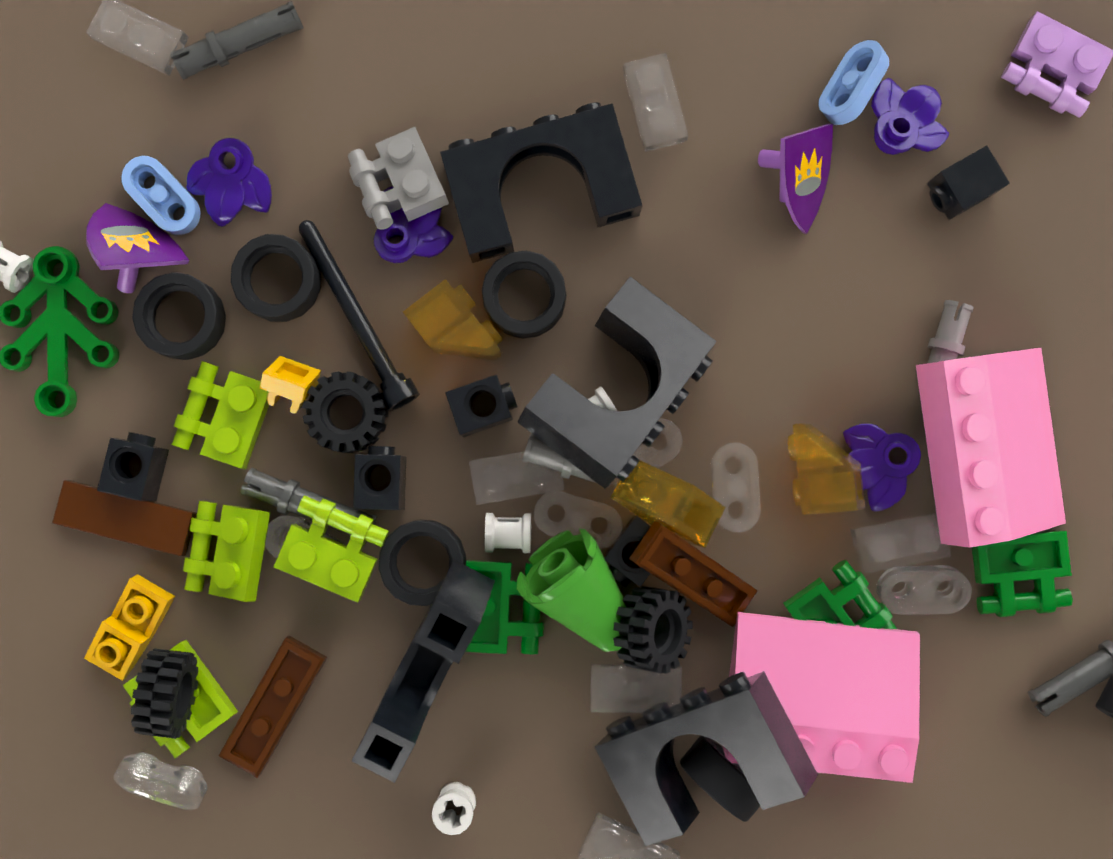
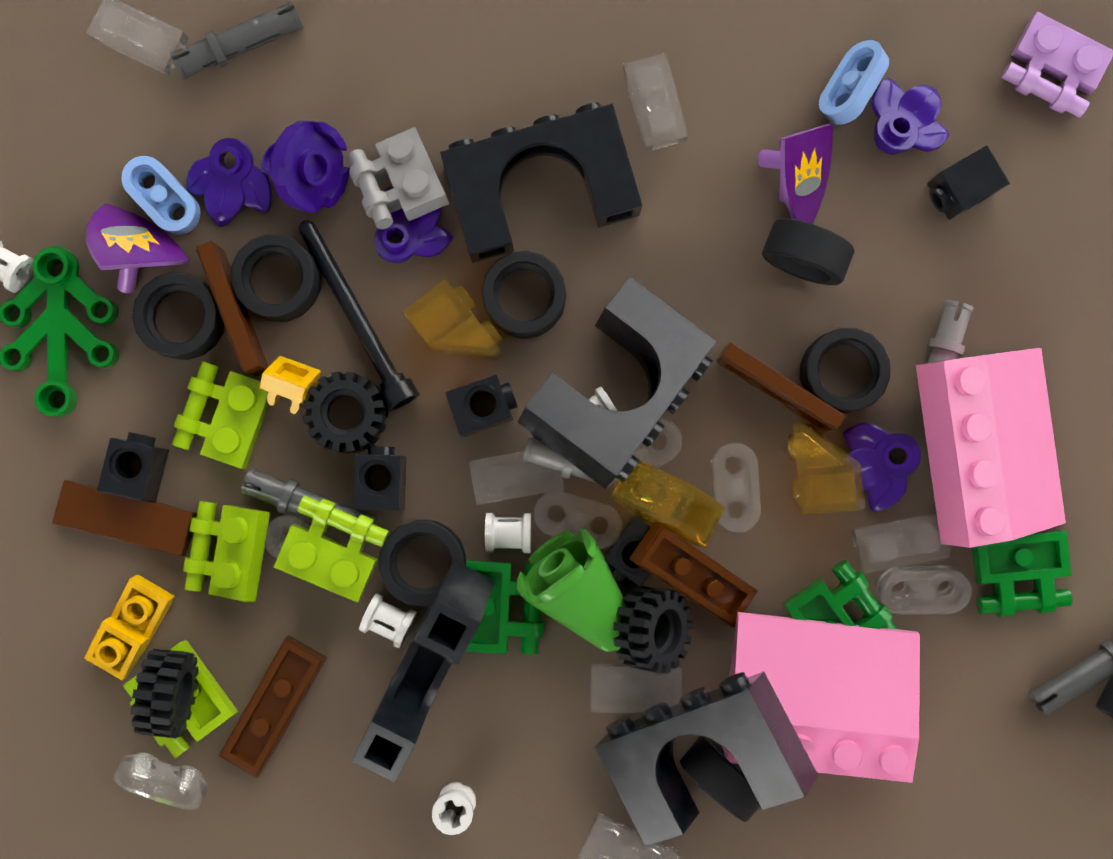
(232, 311): none -> reddish brown tile
(307, 166): none -> dark purple tile
(387, 620): none -> white bush
(780, 388): none -> reddish brown tile
(808, 251): none -> black tyre
(876, 357): none -> black tyre

